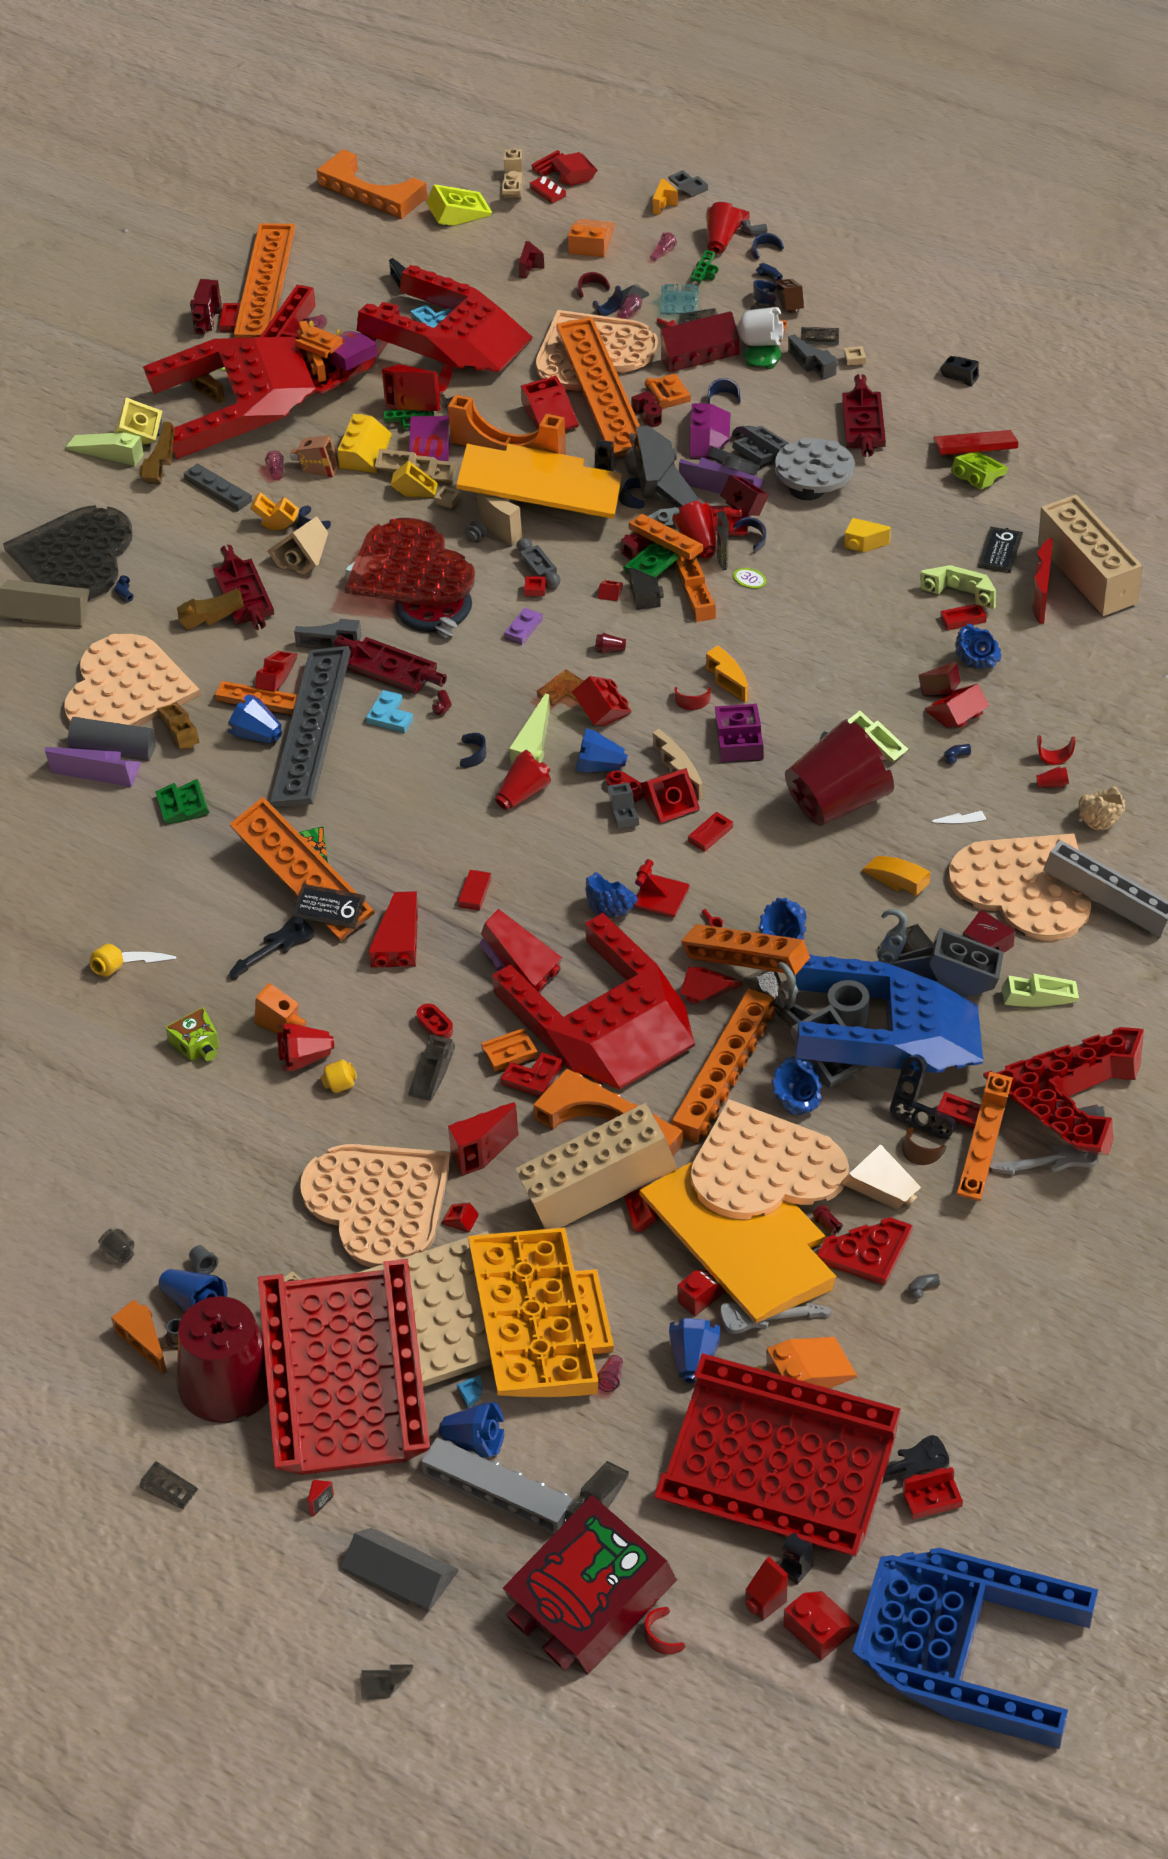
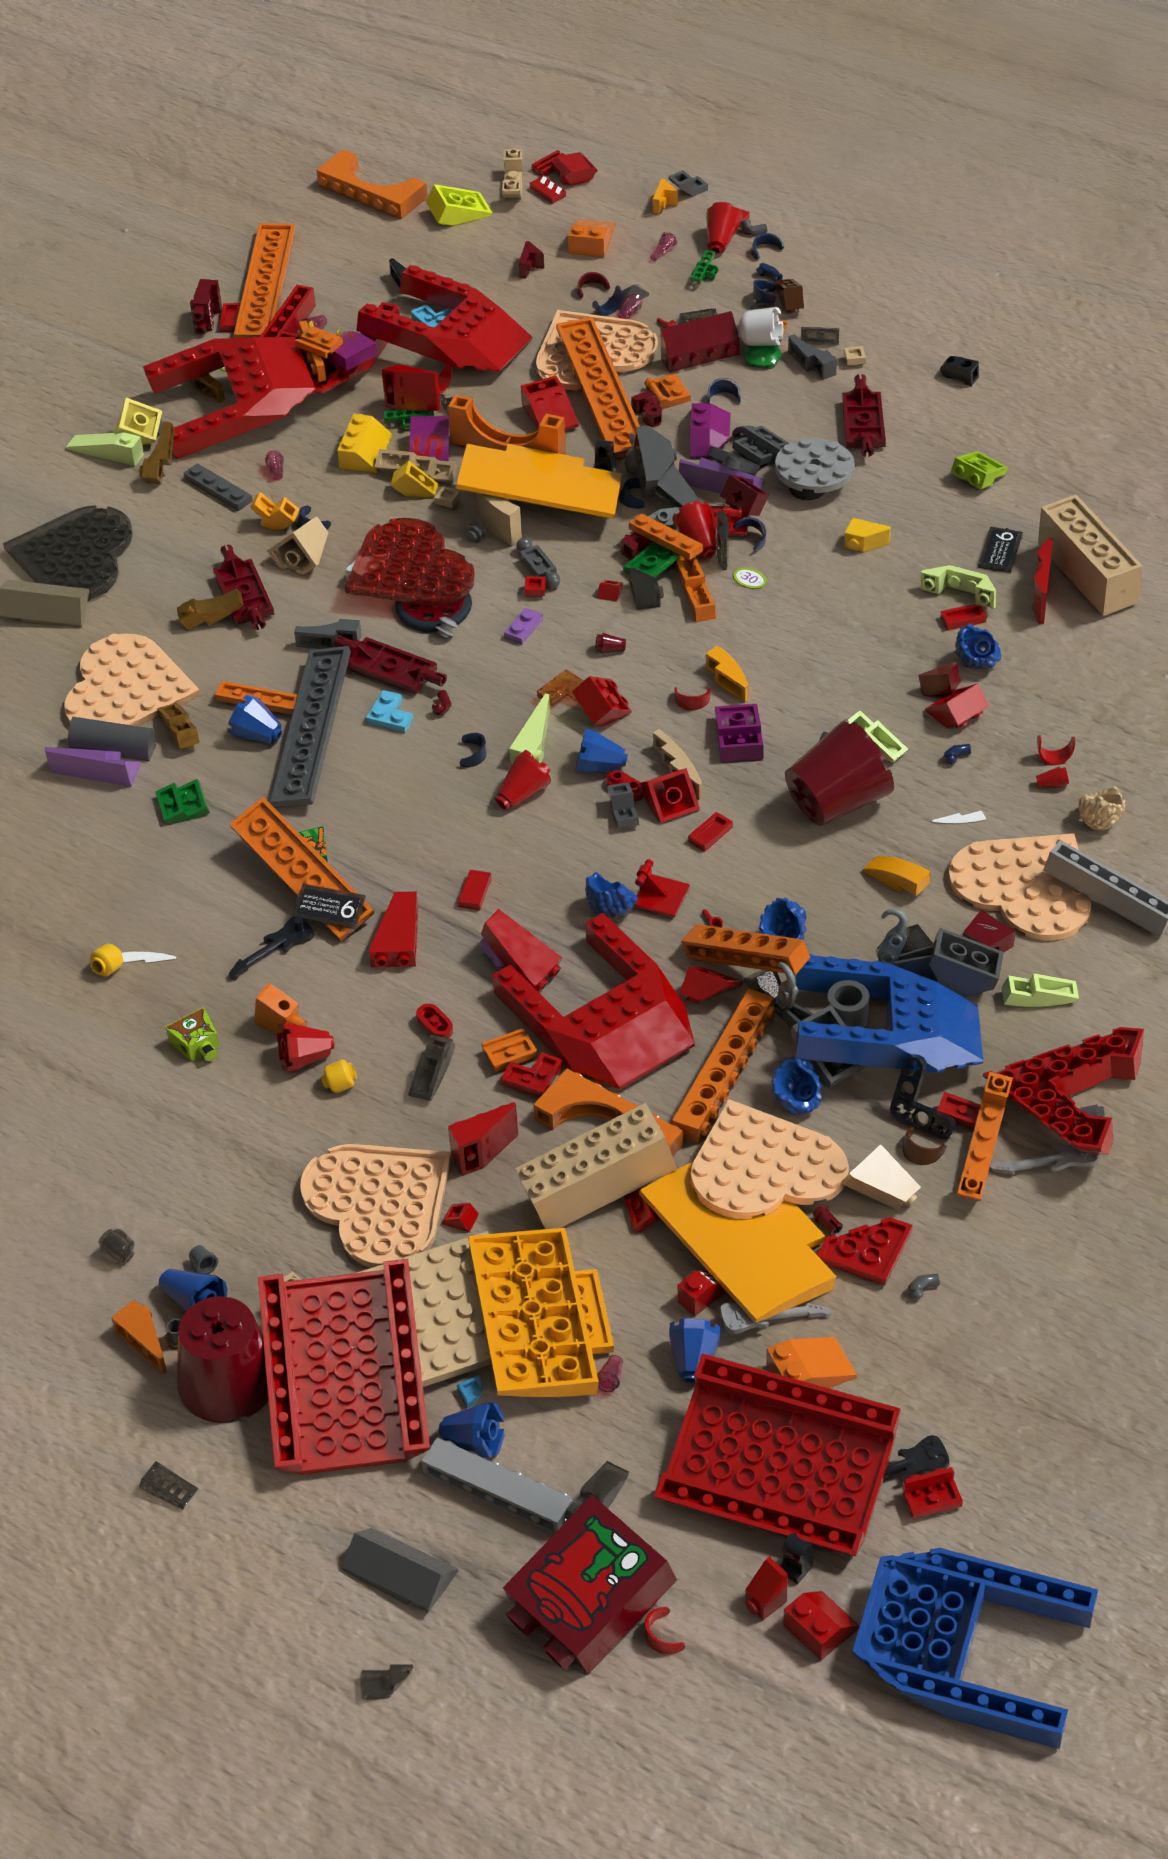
(122, 588): dark blue arm -> none
(275, 670): red slope -> none
(317, 456): nougat torso -> none
(319, 1495): red slope -> none
(679, 300): clear light blue hinge -> none
(975, 442): red tile -> none

